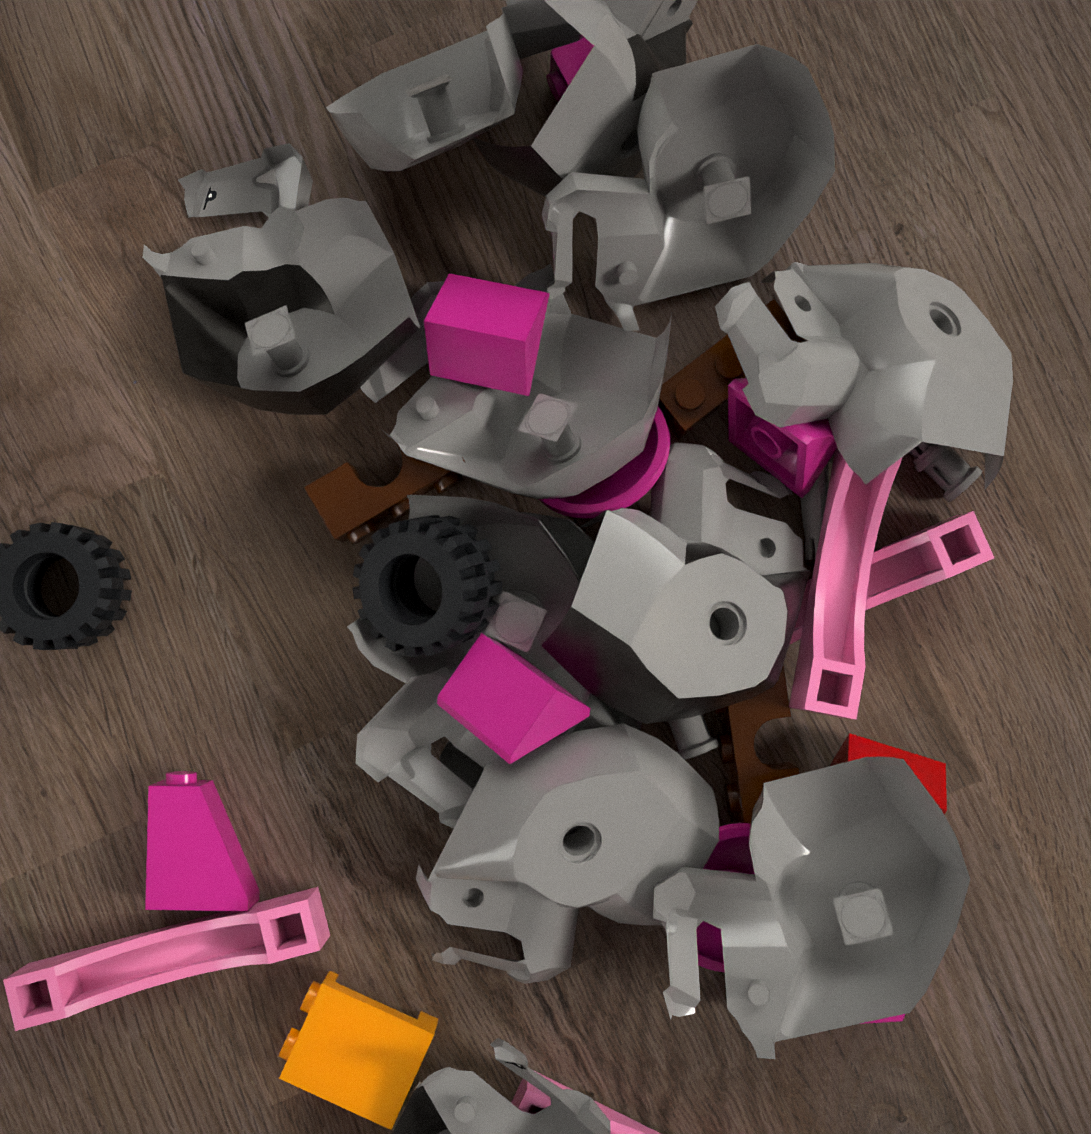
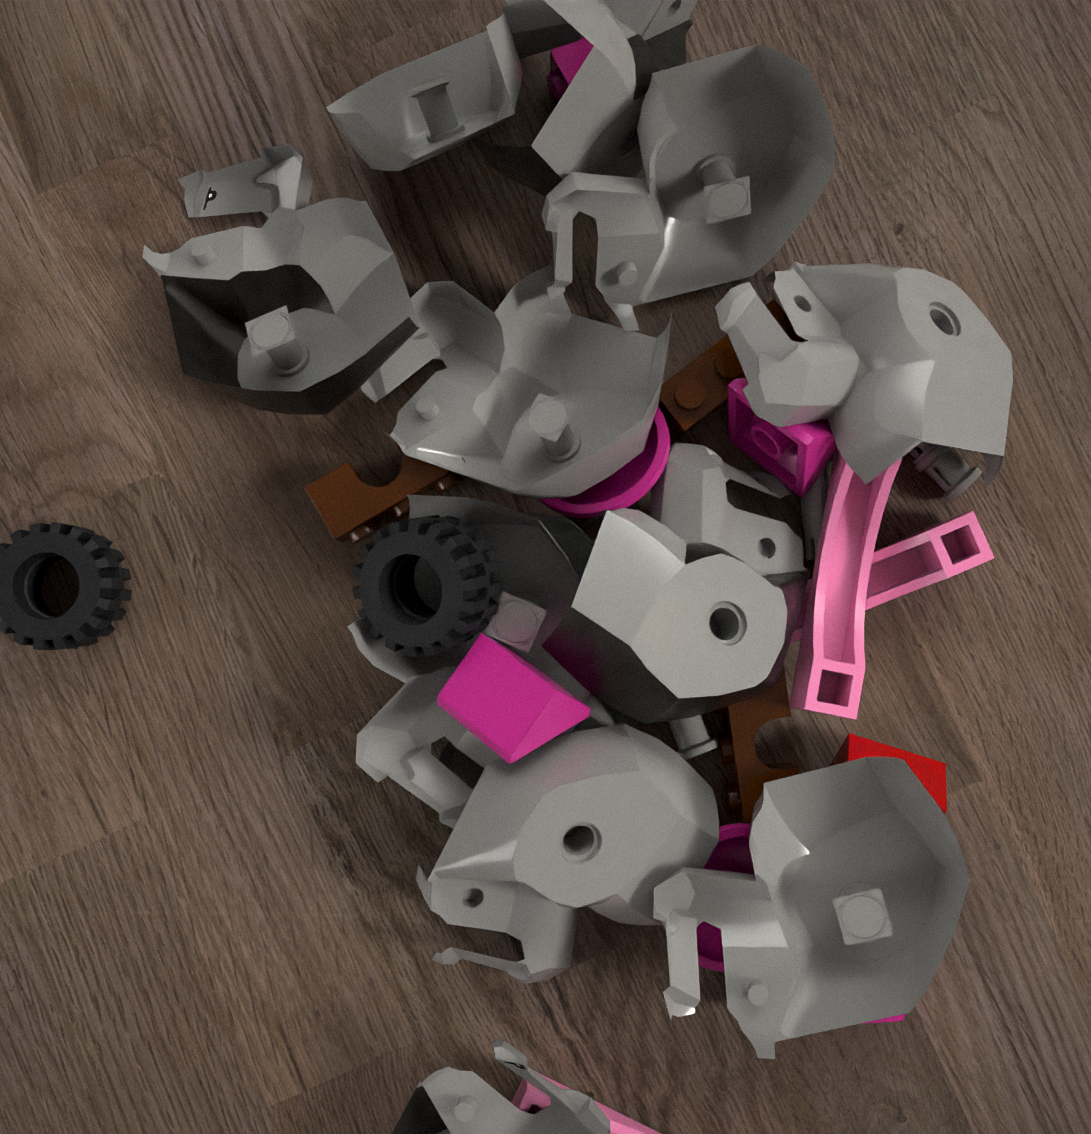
(107, 971): bright pink arch -> none
(194, 850): dark pink slope -> none
(356, 1051): light orange panel -> none
(485, 333): dark pink slope -> none

